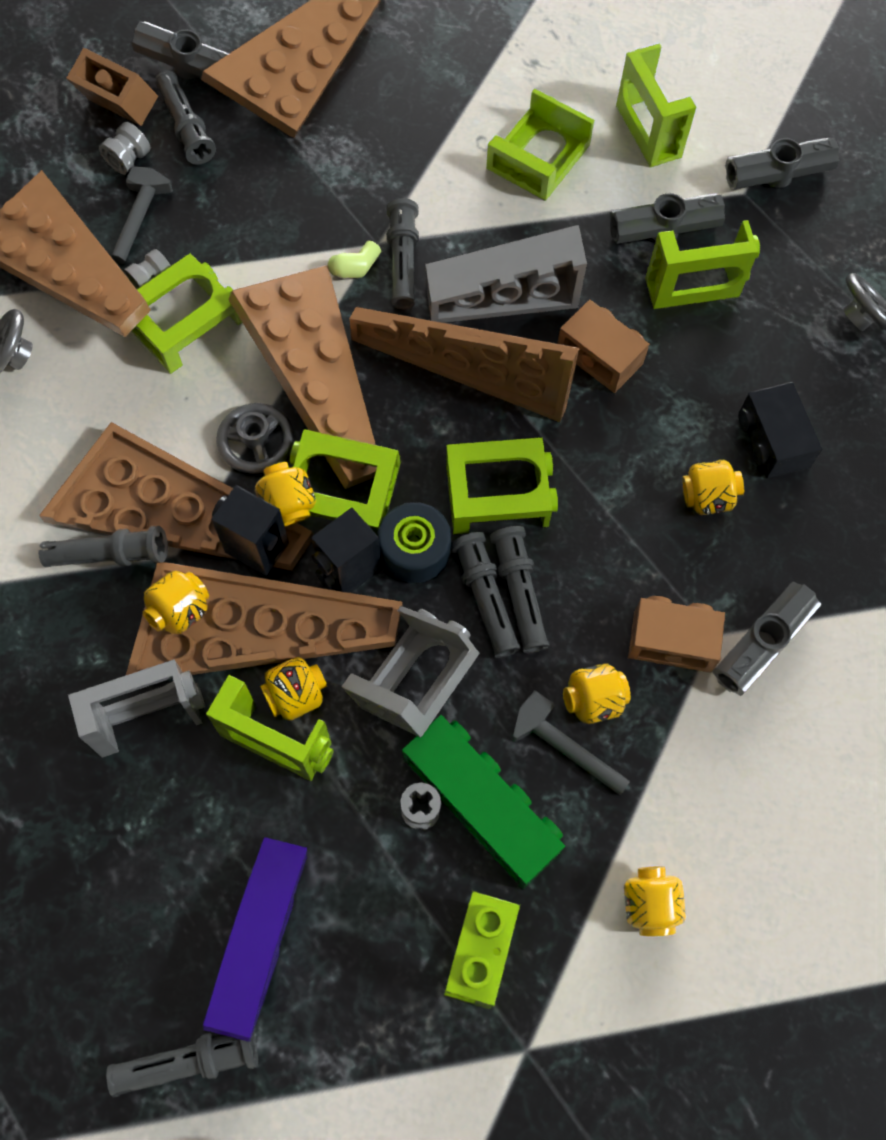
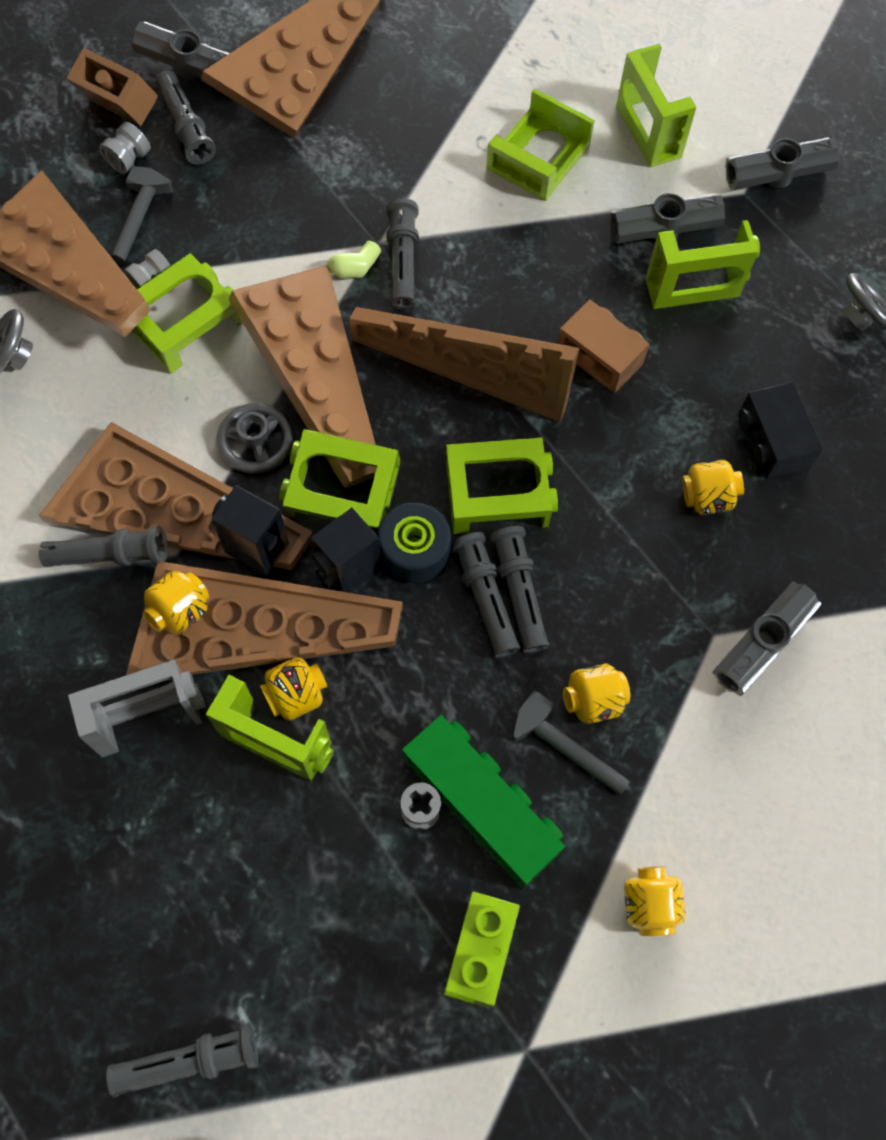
(255, 940): dark purple slope -> none
(287, 490): yellow head -> none
(423, 632): light grey panel -> none
(509, 278): light grey wedge -> none
(677, 634): medium nougat brick -> none

